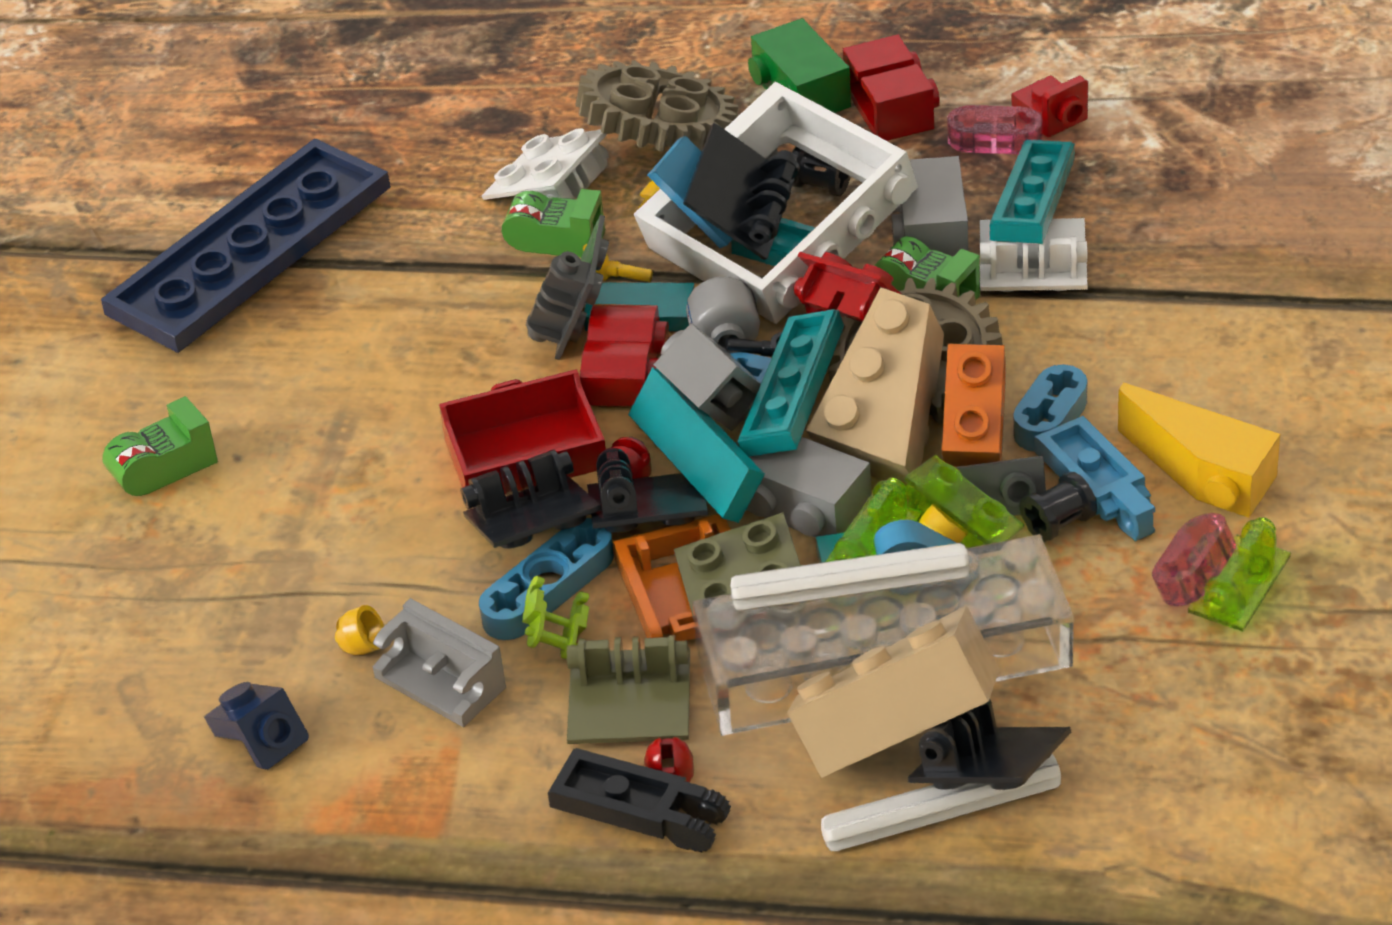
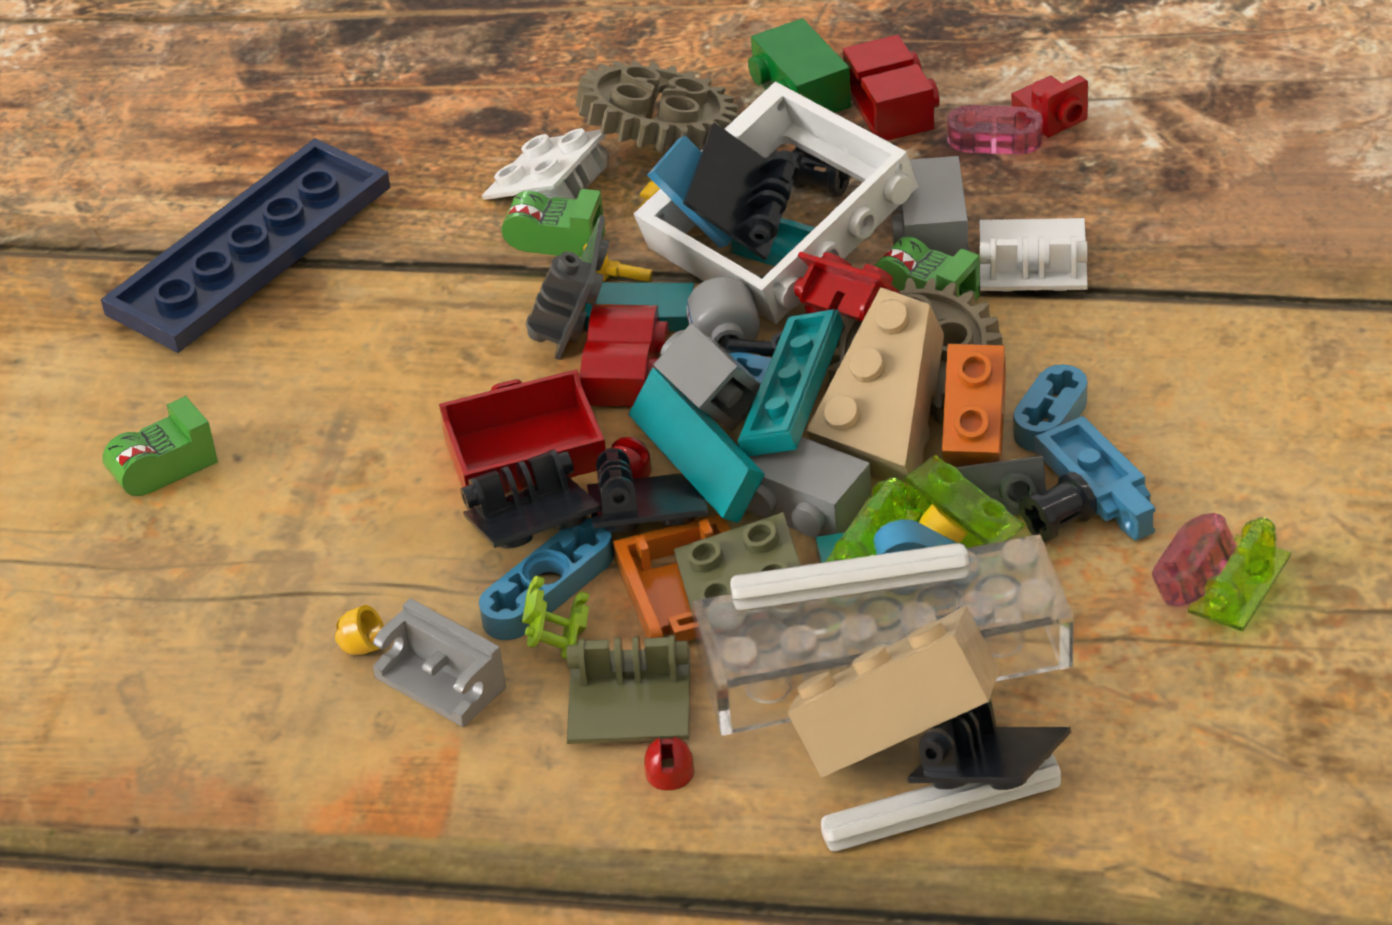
(261, 720): dark blue bracket -> none
(638, 799): black hinge -> none
(1032, 191): teal tile -> none
(1200, 449): yellow slope -> none

